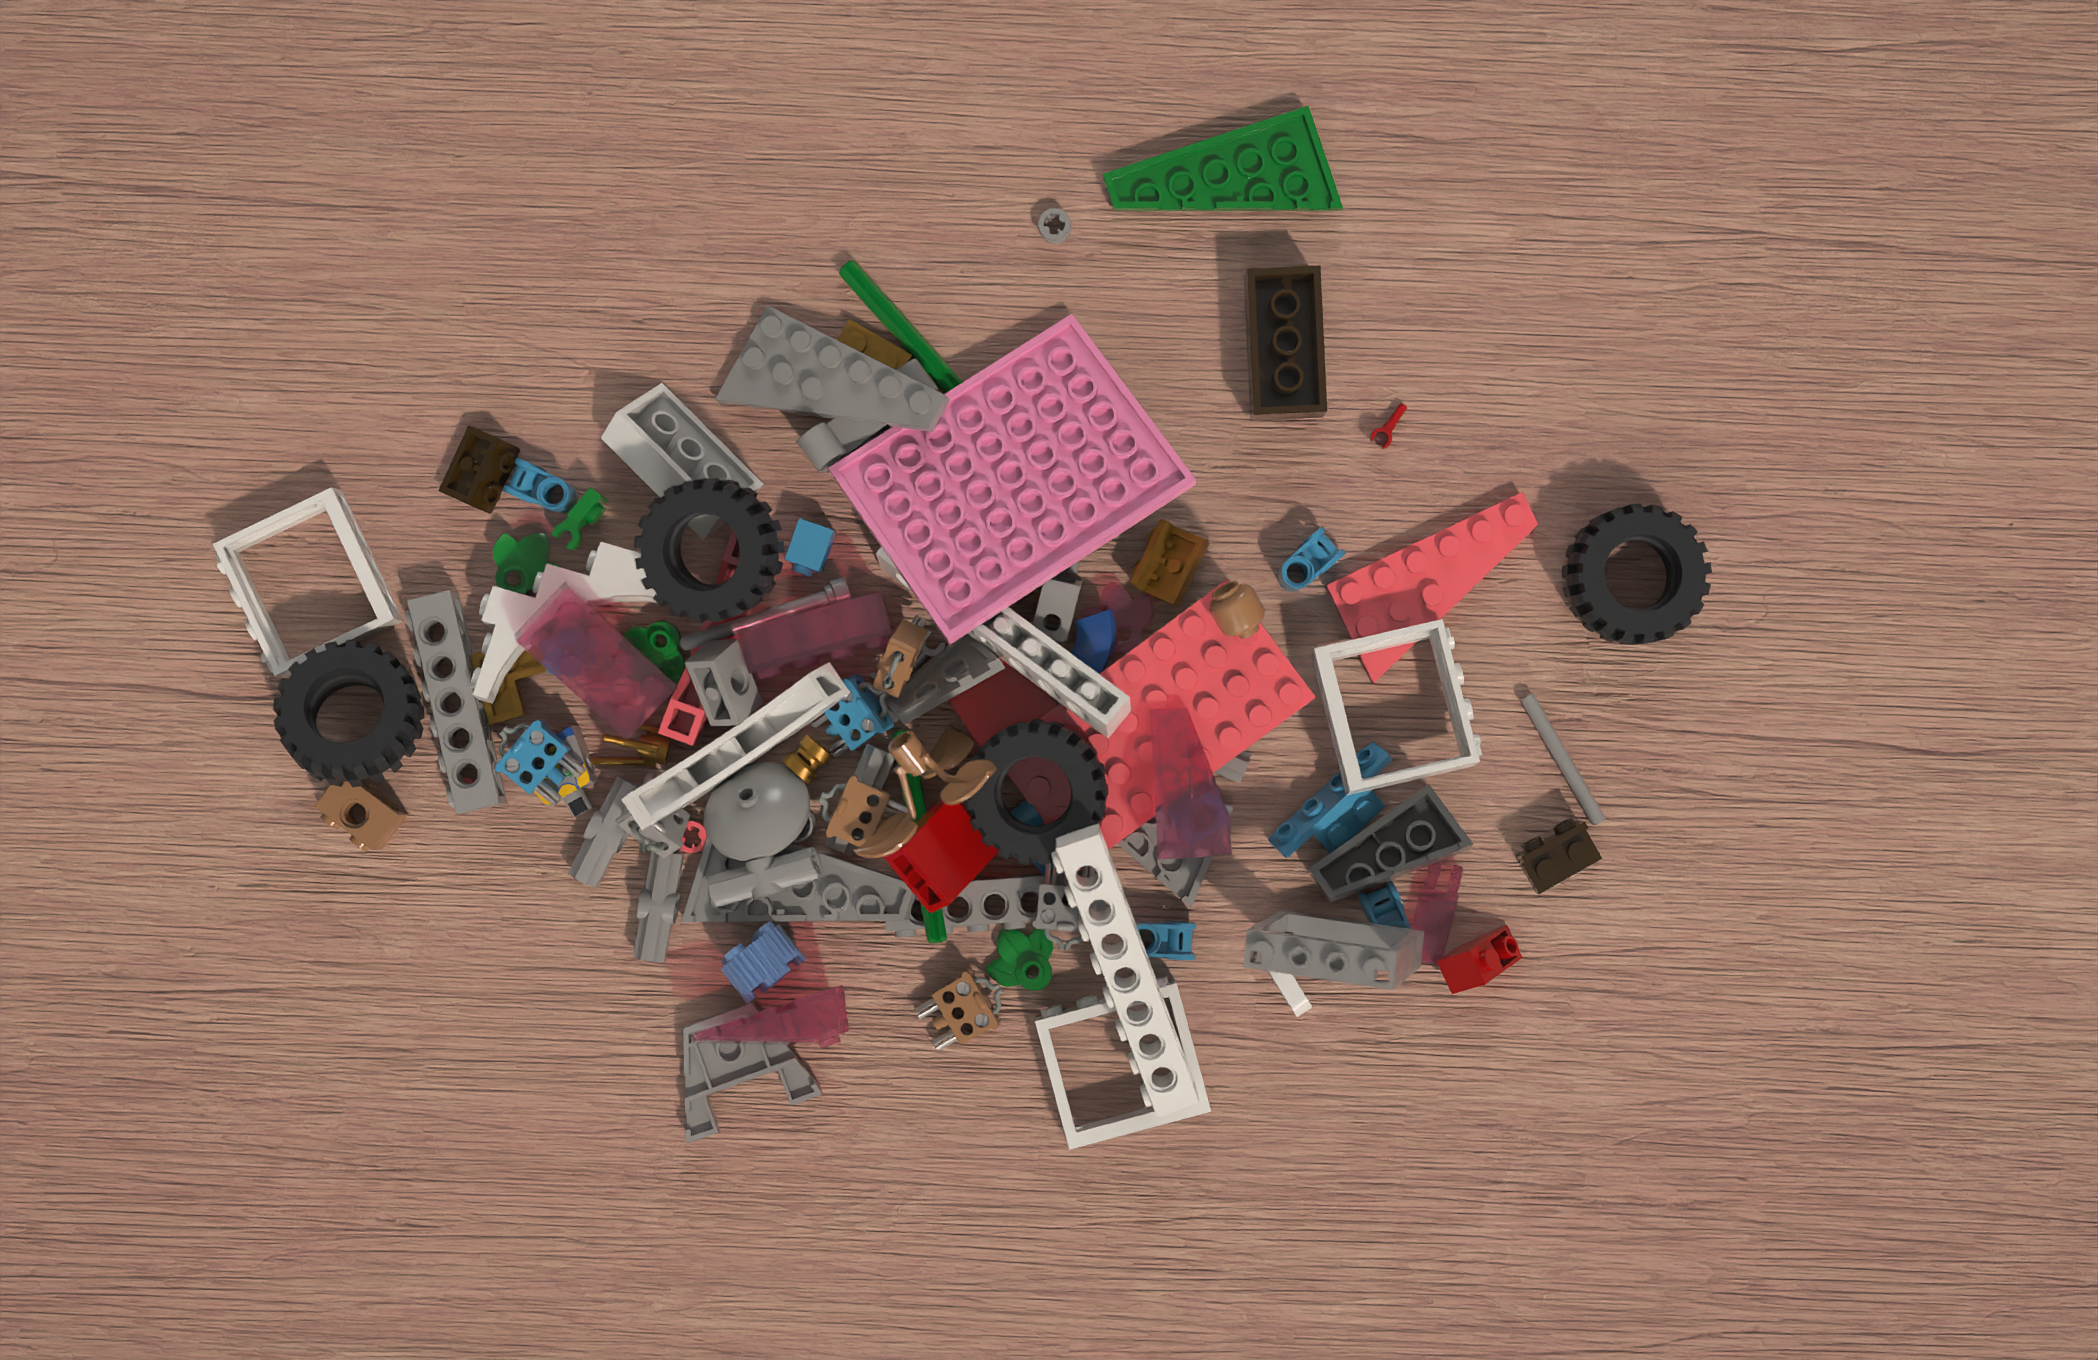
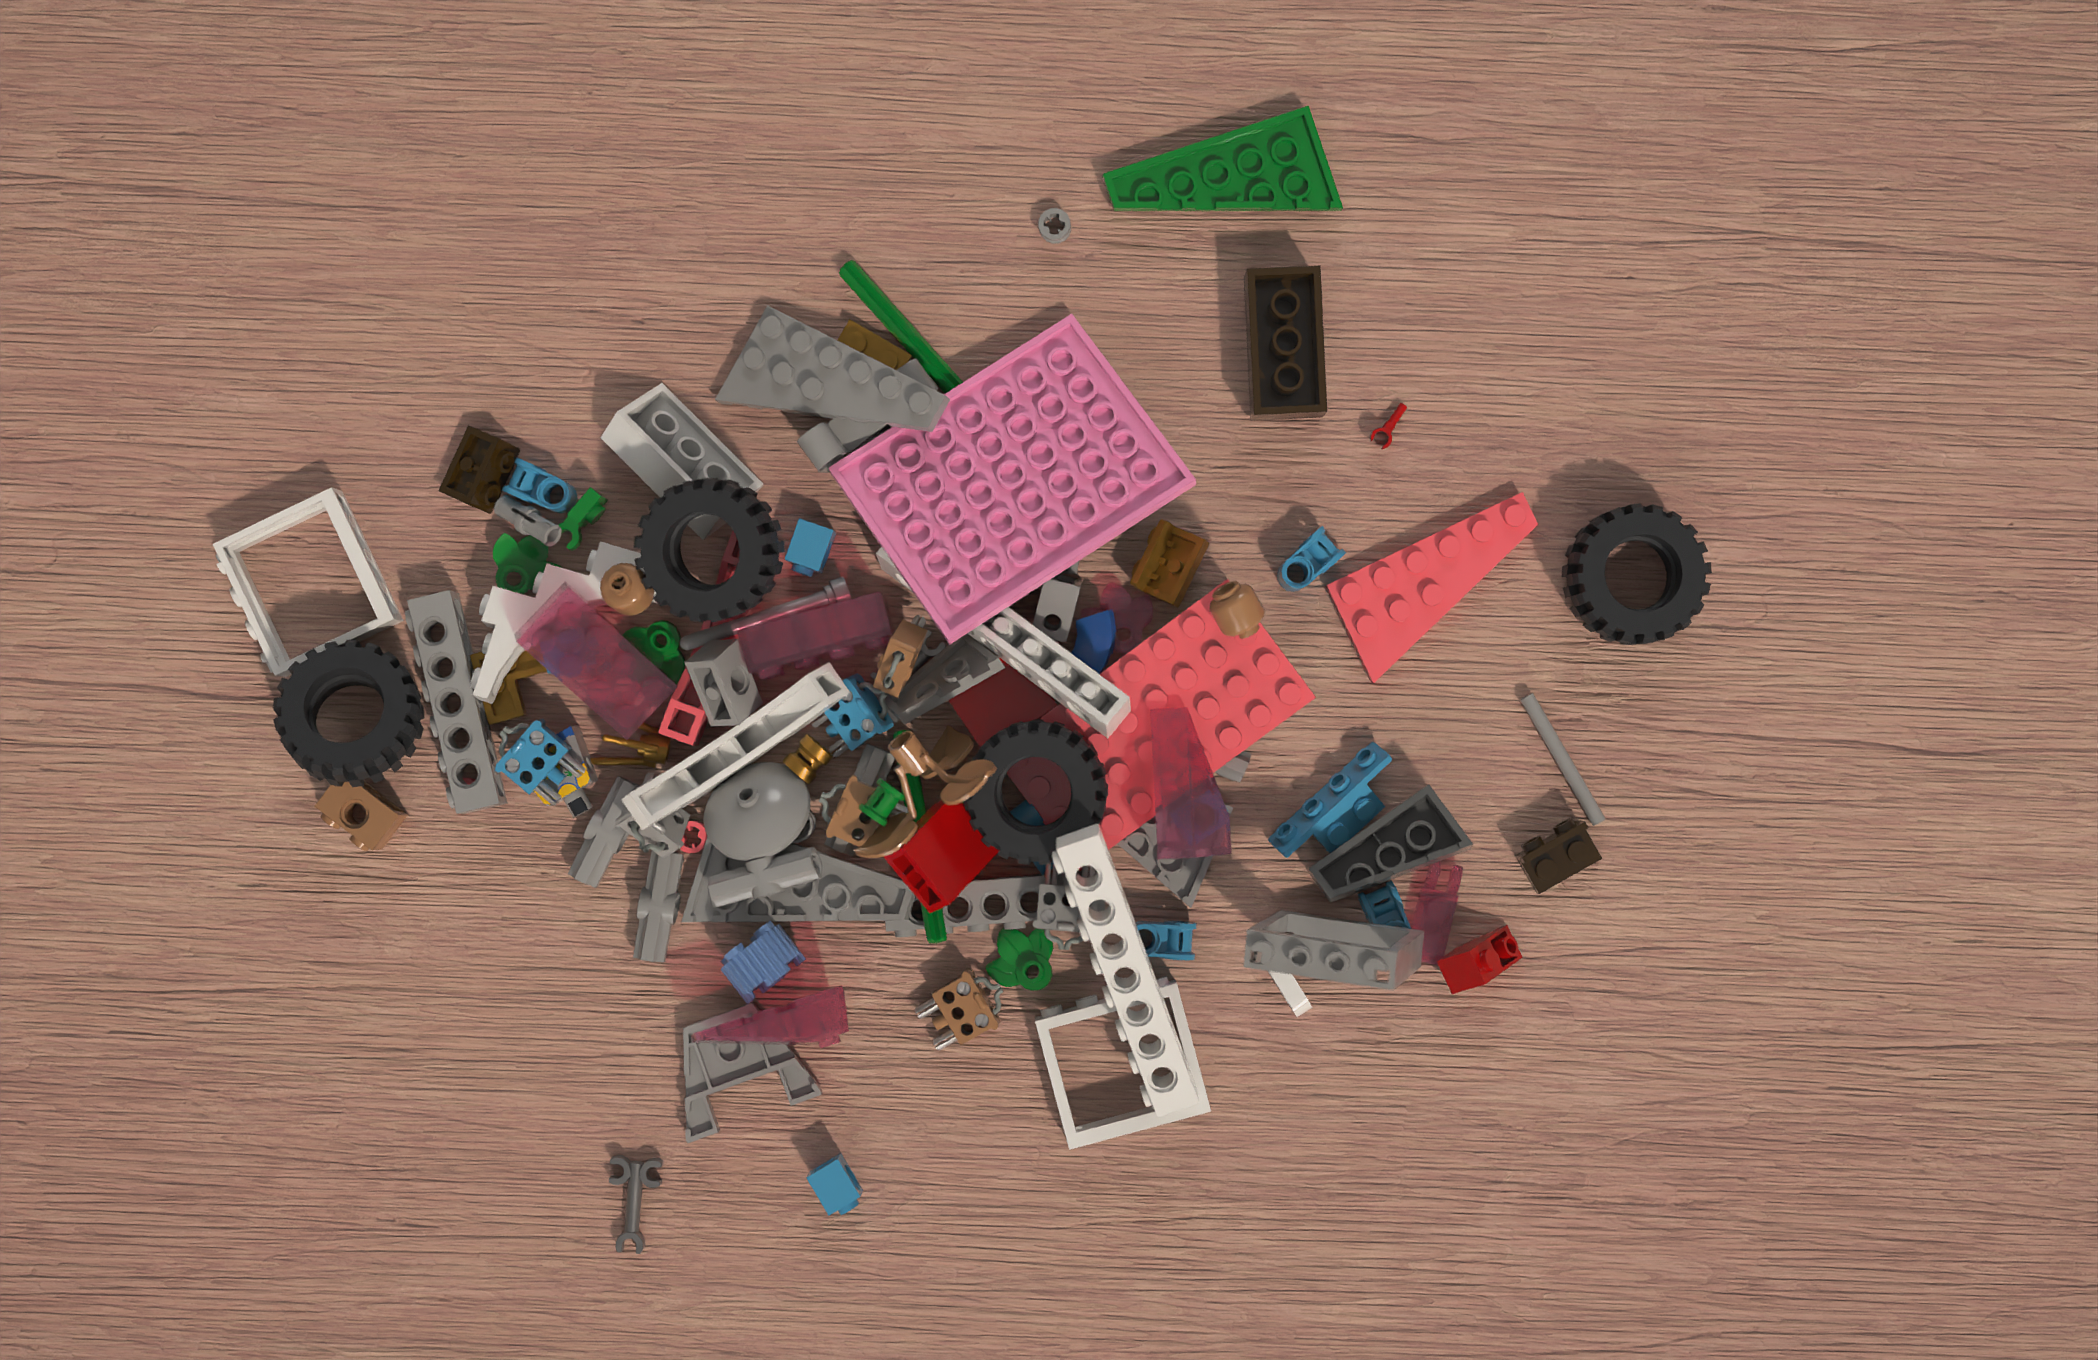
(527, 520): none -> light grey pin
(624, 591): none -> medium nougat head
(637, 1174): none -> flat silver bar
(835, 1185): none -> dark azure brick
(882, 802): none -> green bush
(1450, 677): white window -> none

